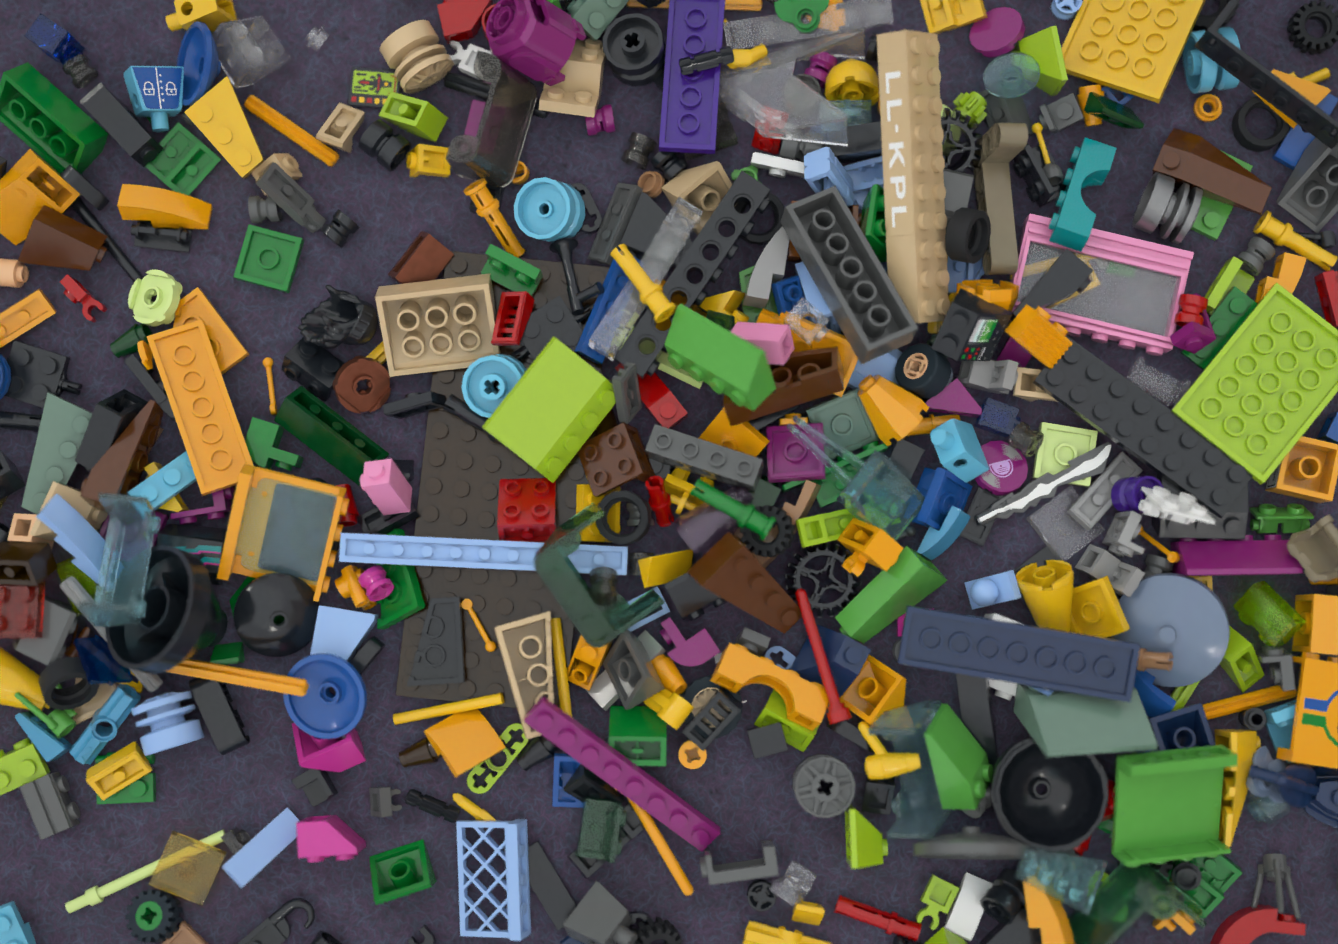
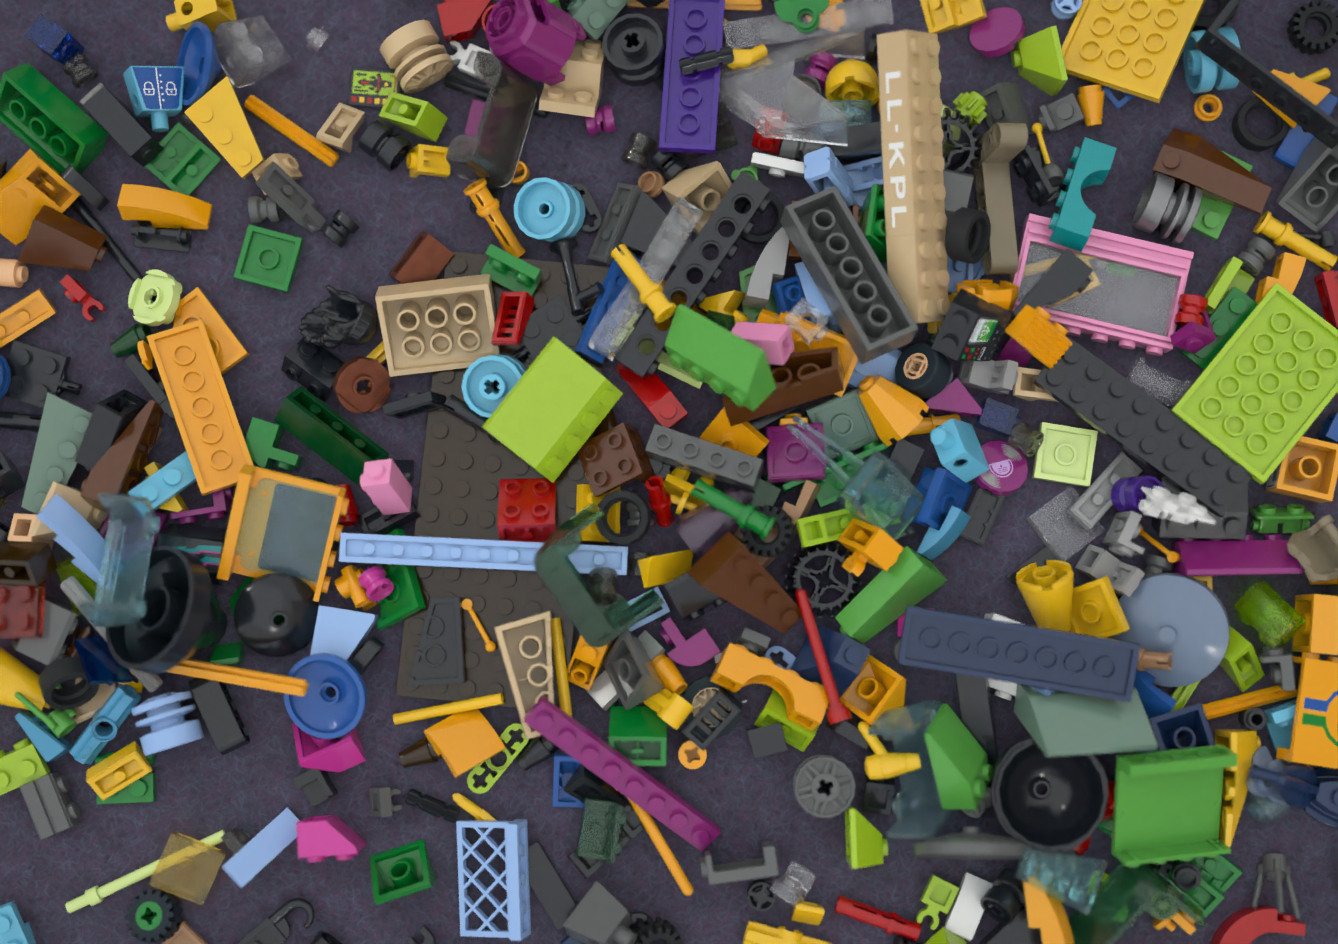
(268, 363): light orange hinge -> none
(627, 393): dark grey tile -> none
(992, 589): light blue tile -> none
(1011, 75): clear light blue dish -> none
(1045, 486): dark grey sword -> none
(1112, 112): dark green slope -> none

